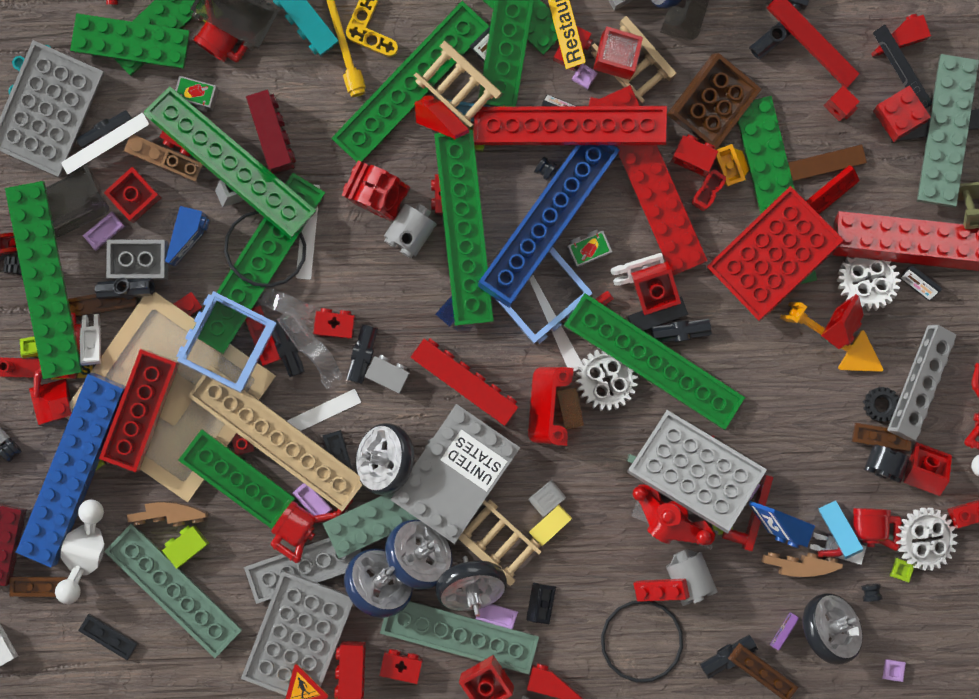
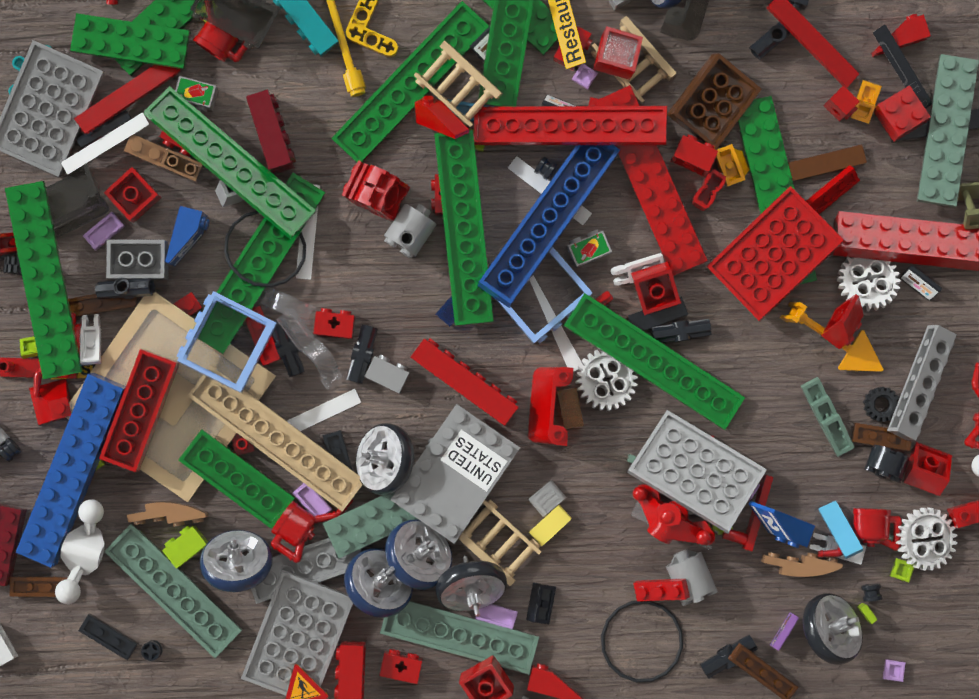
(124, 97): none -> red tile
(149, 652): none -> black wheel
(239, 571): none -> flat silver wheel
(535, 180): none -> white sticker
(827, 416): none -> sand green slope
(867, 96): none -> light orange slope
(867, 613): none -> lime tile

